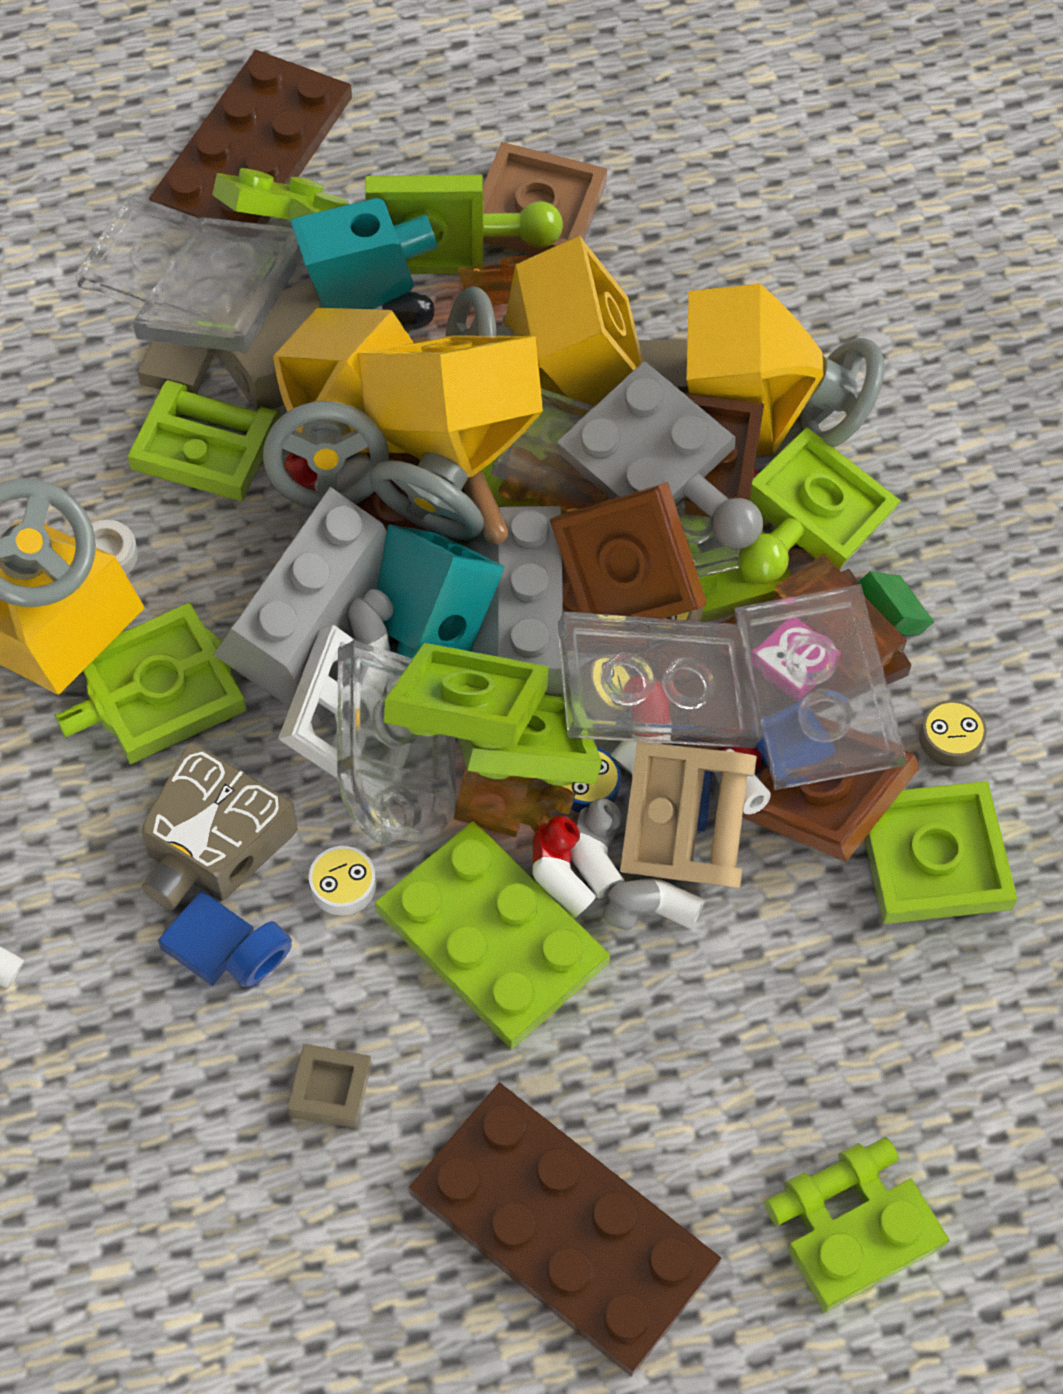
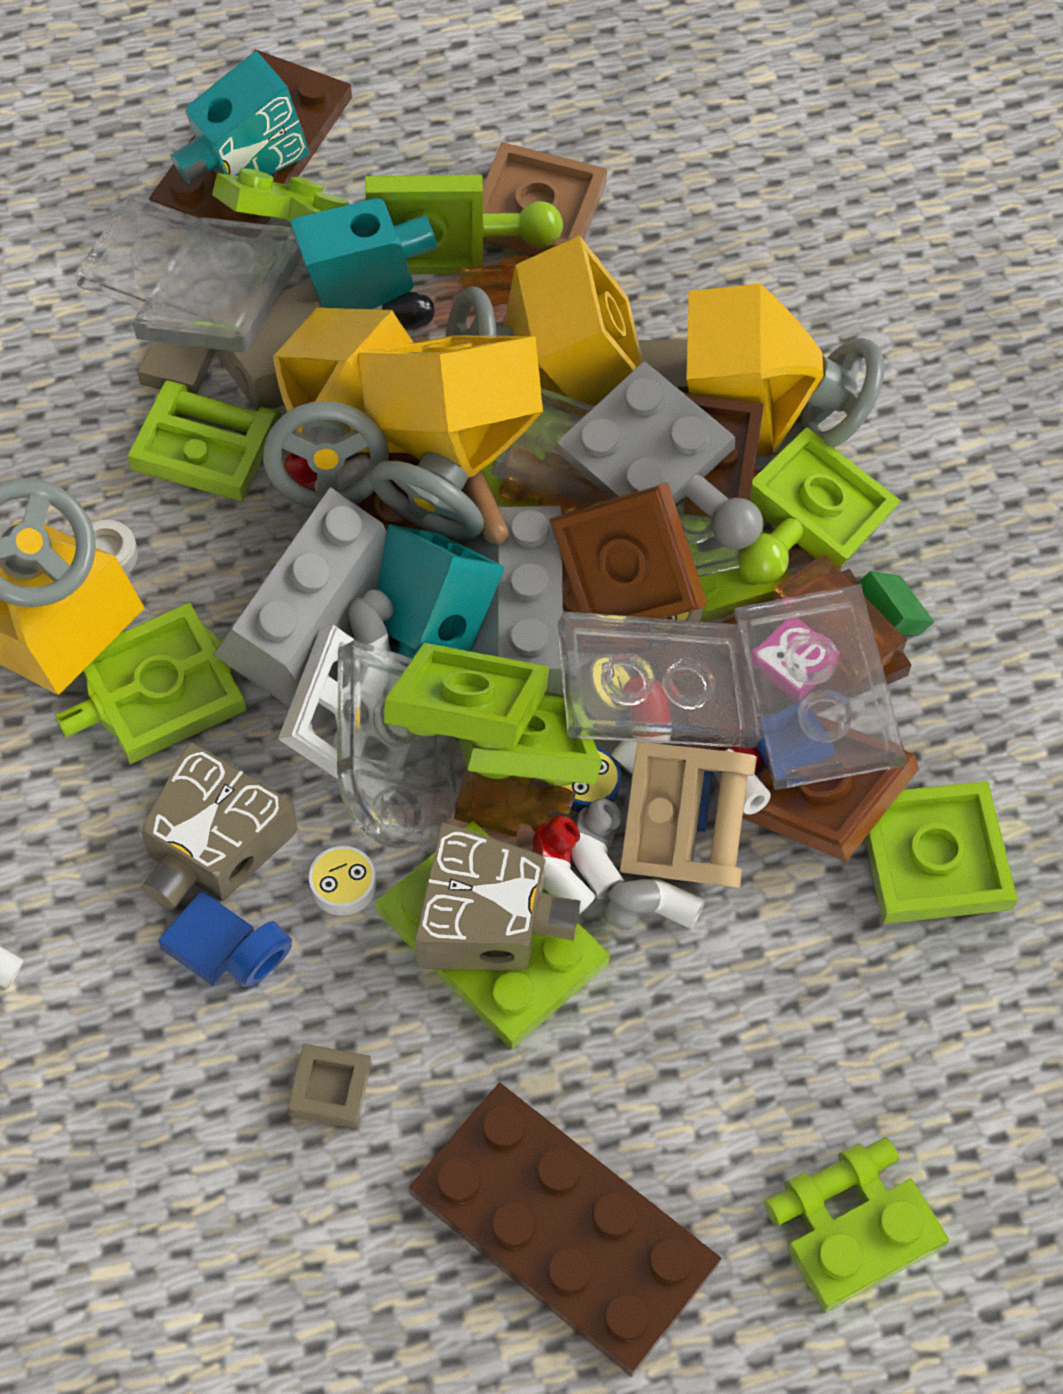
(242, 124): none -> teal torso
(487, 905): none -> dark tan torso
(952, 733): tile -> none

